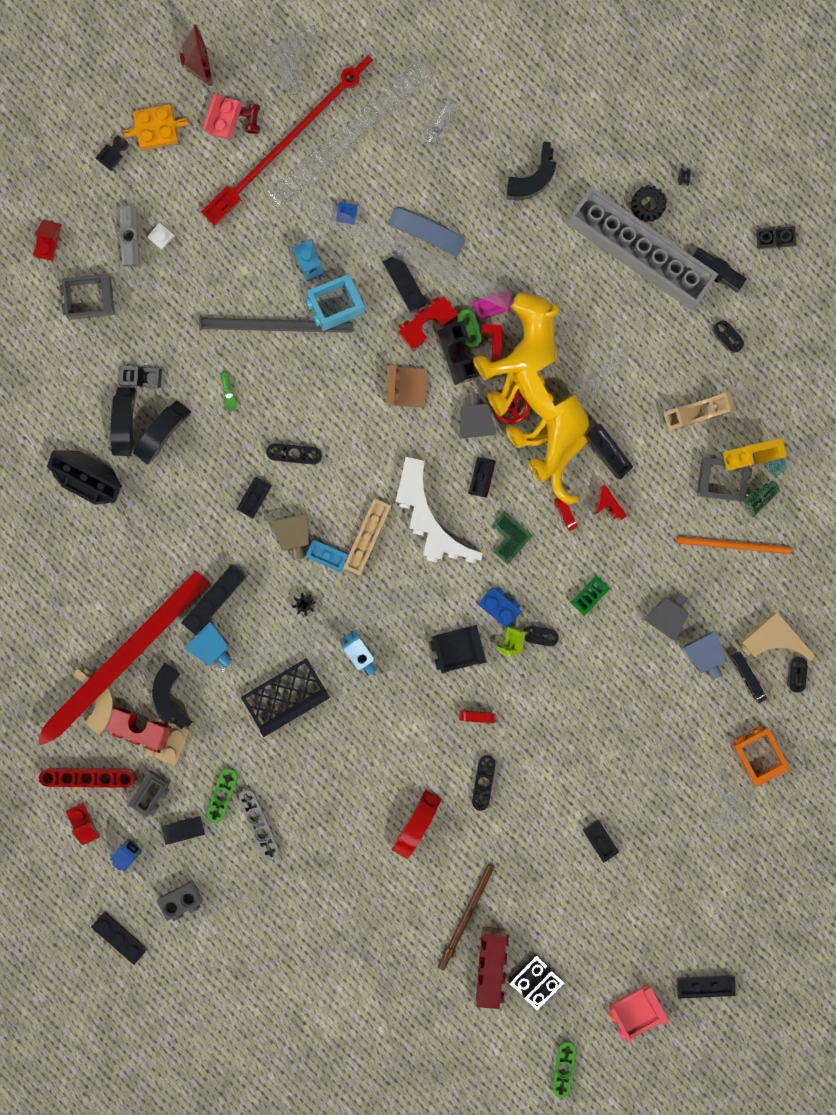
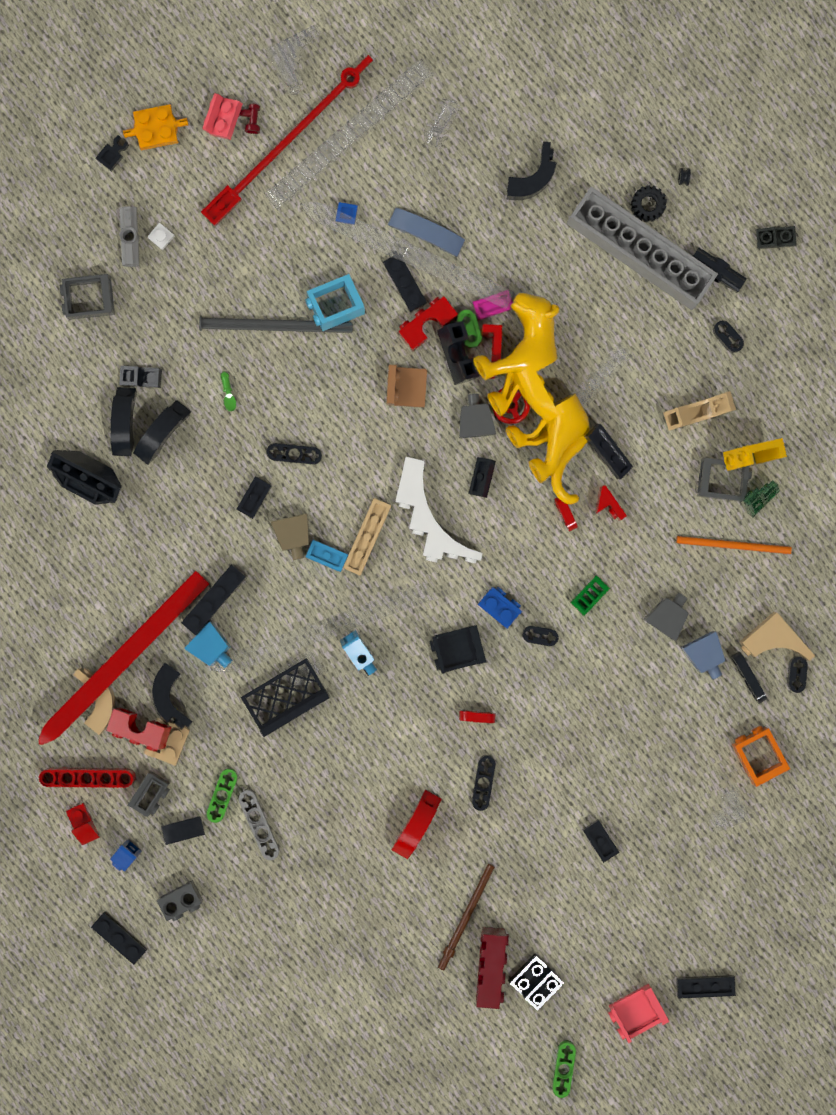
(47, 240): red slope -> none
(196, 56): dark red wedge -> none
(301, 609): black gear -> none
(308, 260): dark azure torso -> none
(513, 642): lime bracket -> none
(514, 535): clear green plate -> none
(776, 471): clear light blue plate -> none

